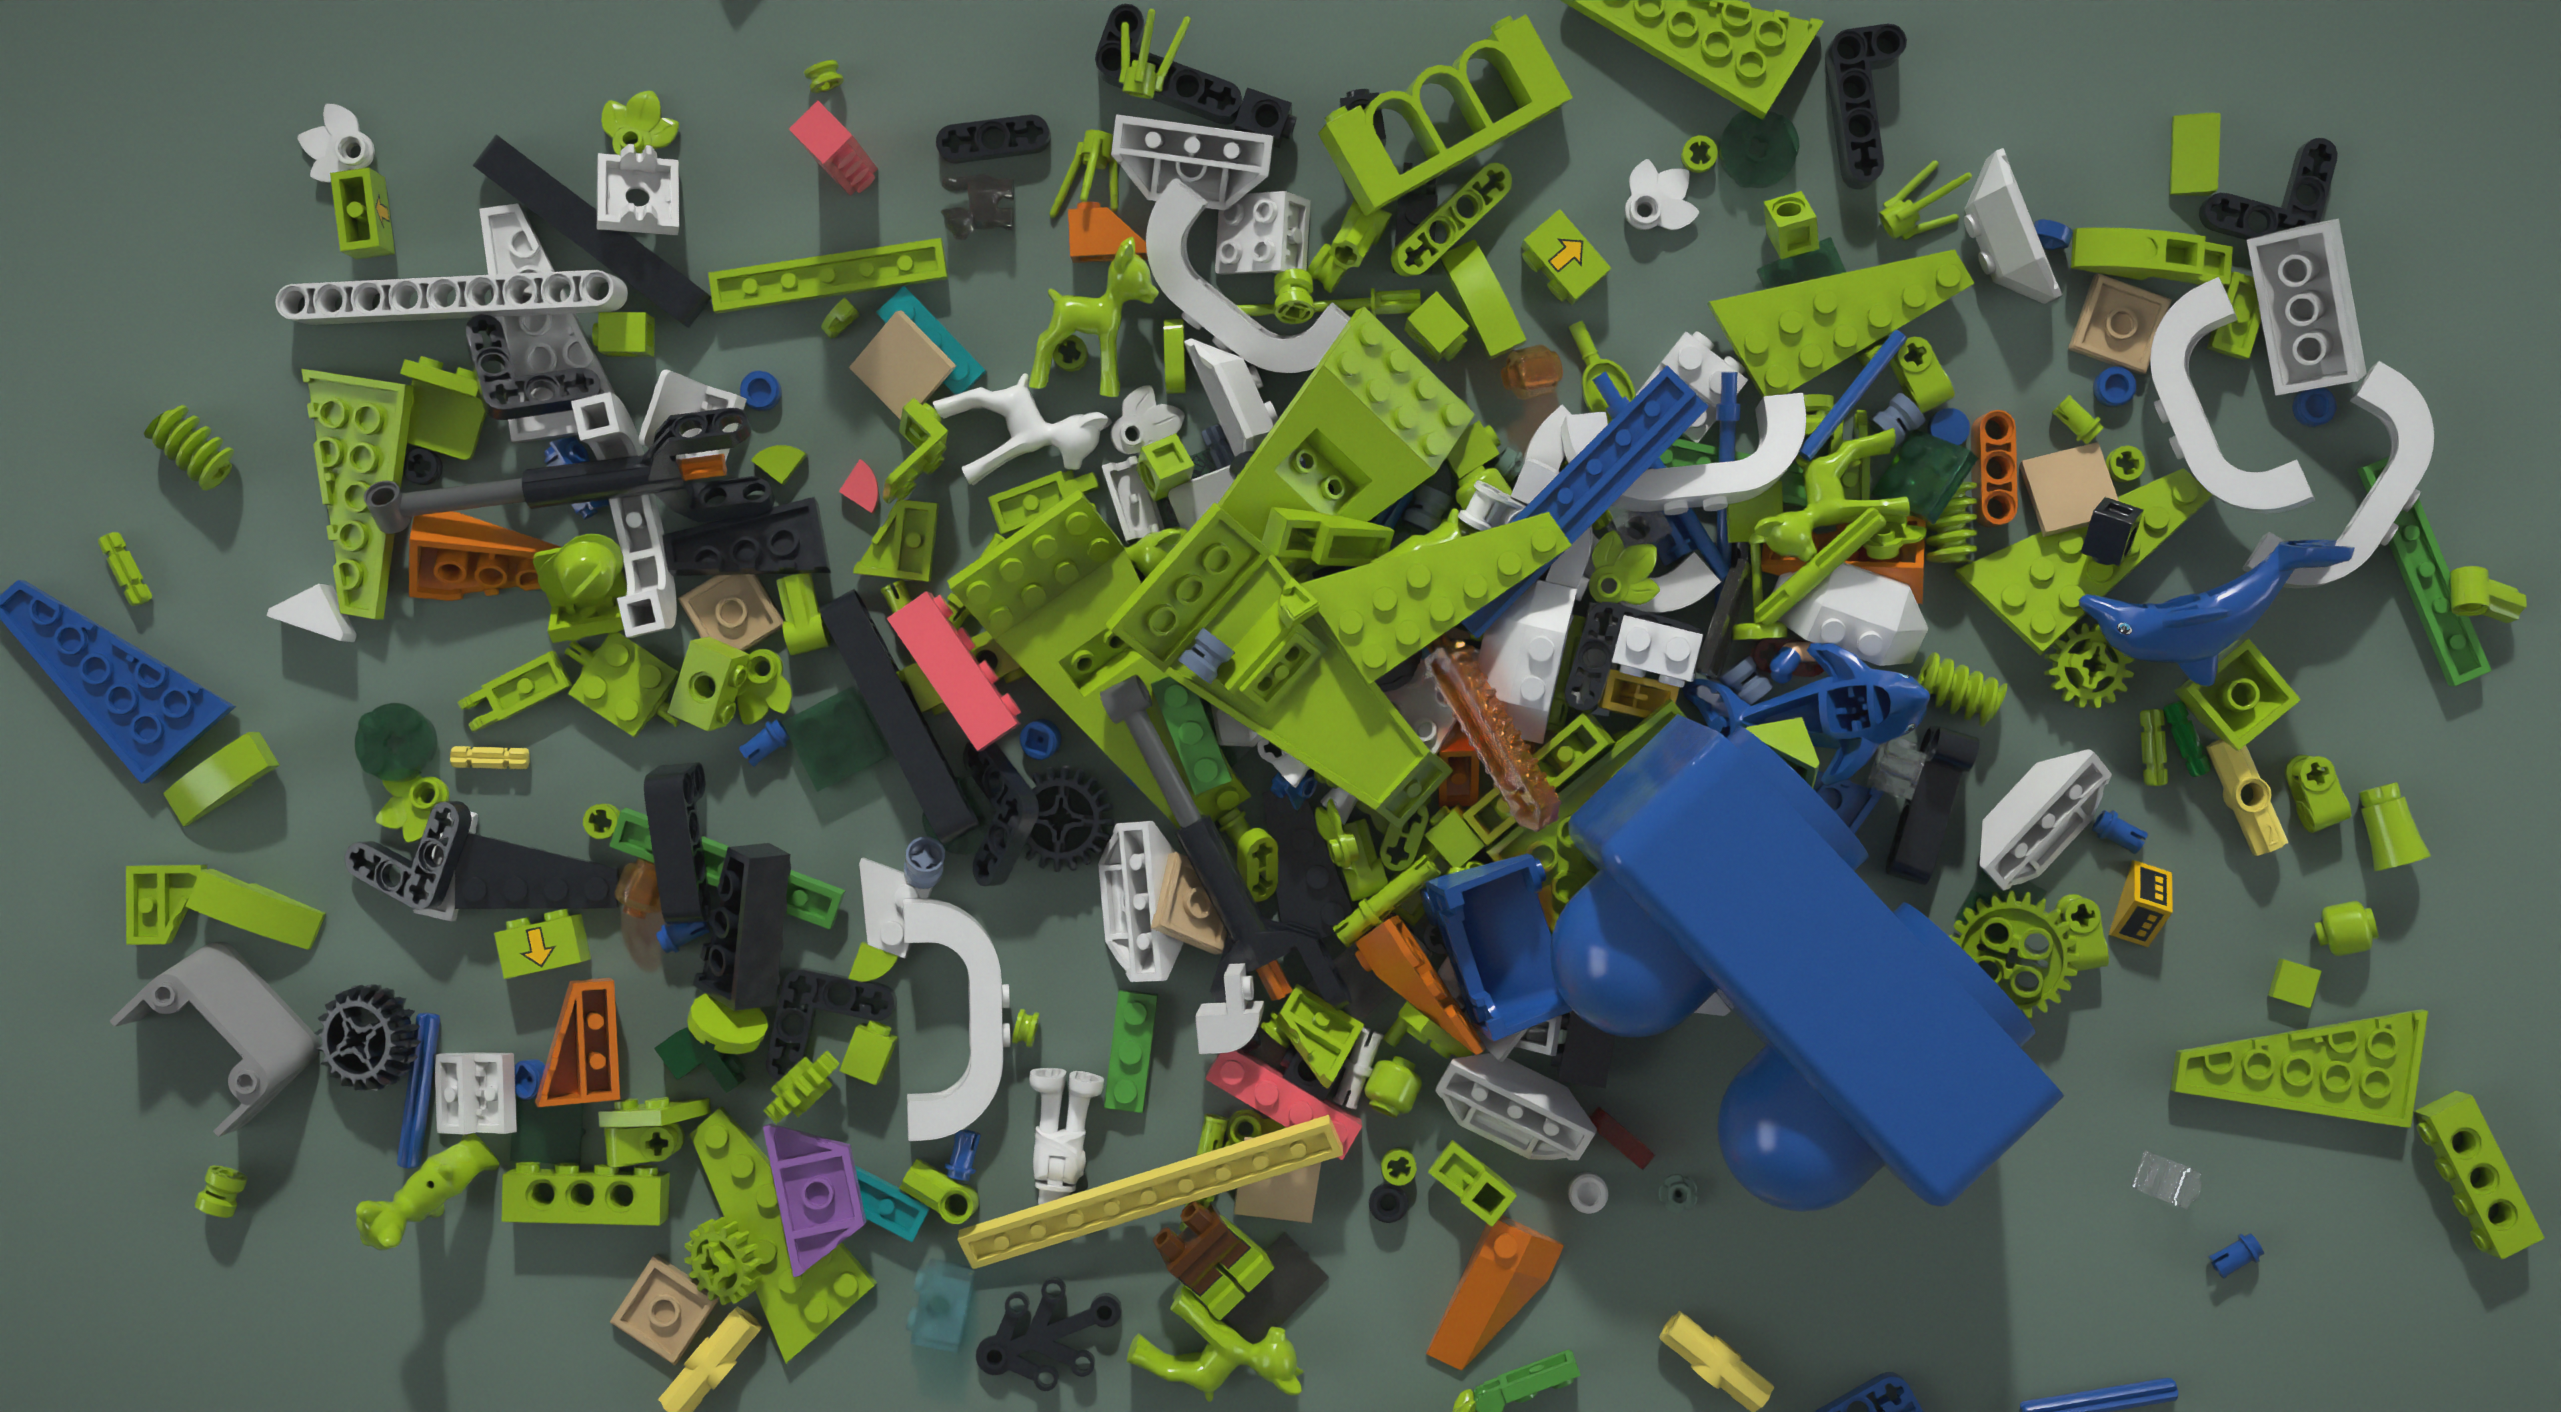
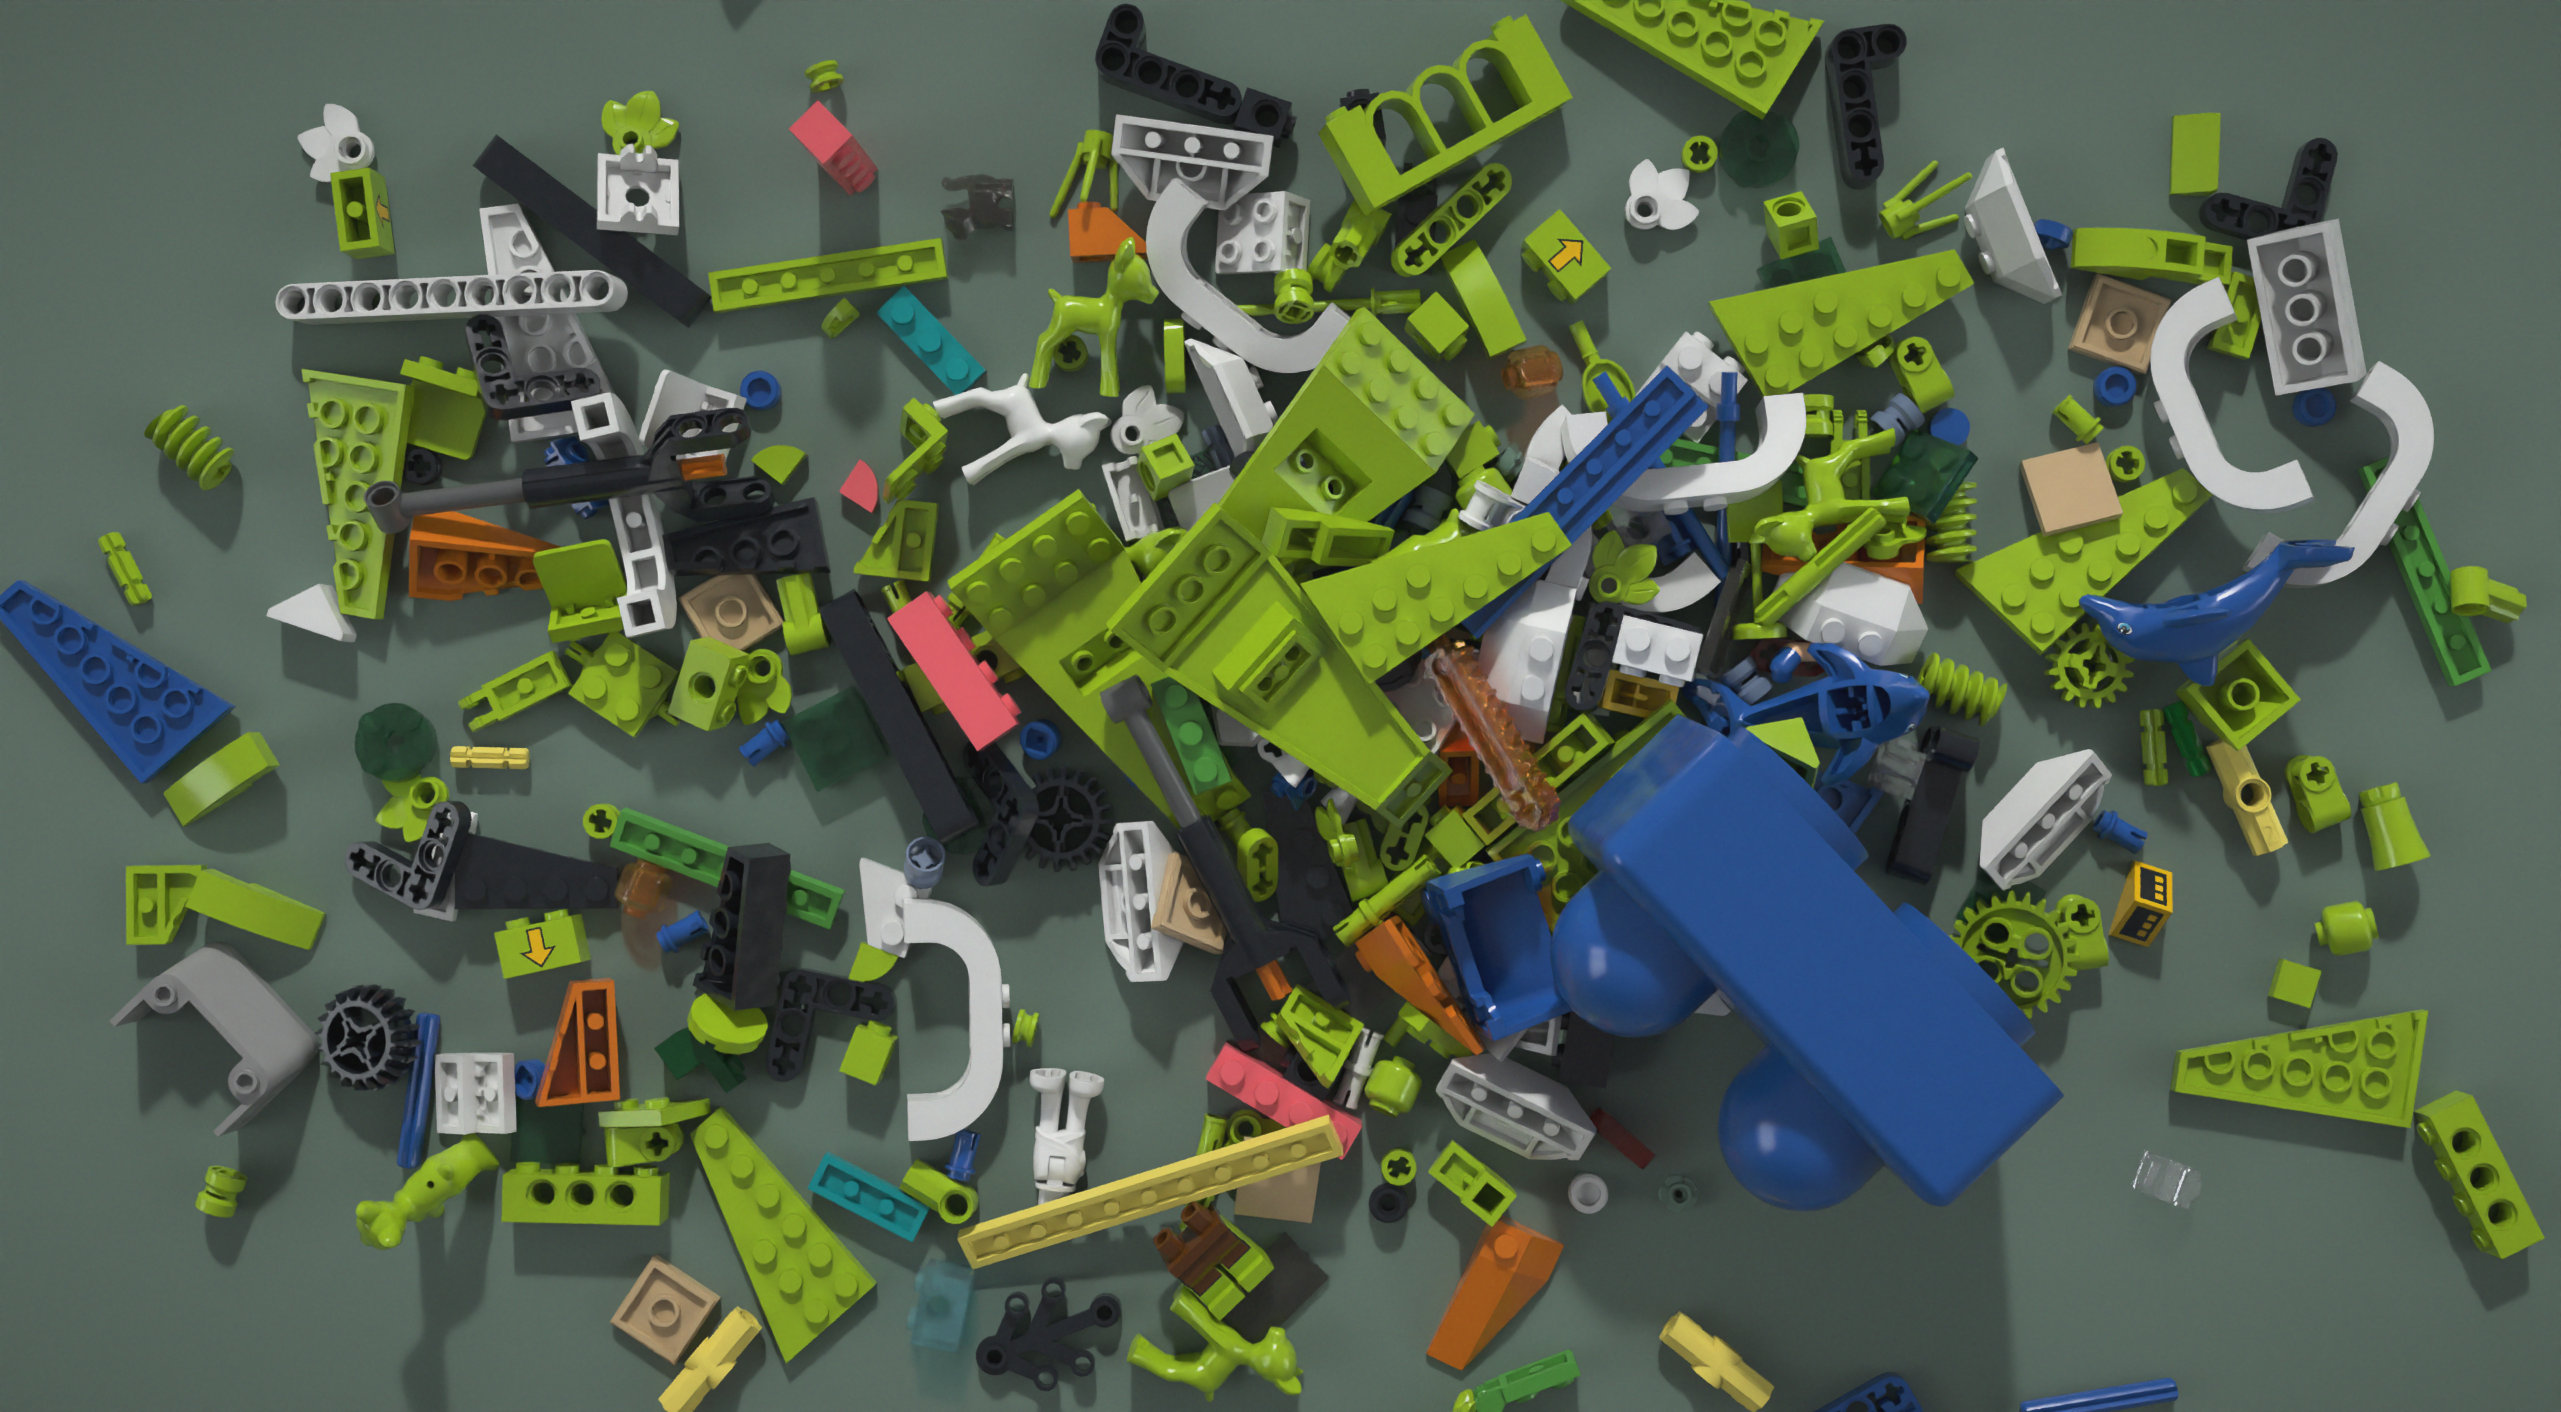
(582, 569): lime piece -> none
(624, 334): lime brick -> none
(677, 841): black beam -> none
(723, 1260): lime gear -> none
(801, 1087): lime gear -> none
(814, 1193): medium lavender wing -> none
(902, 364): tan tile -> none
(981, 127): black beam -> none
(1028, 501): lime hinge -> none
(1130, 1051): bright green plate -> none
(1141, 78): lime plant -> none
(1206, 656): sand blue wheel -> none
(1233, 1023): white brick -> none
(1296, 604): lime tile -> none
(1852, 395): blue bar -> none
(2005, 453): orange beam -> none
(2111, 532): black brick -> none
(2236, 1255): blue pin -> none

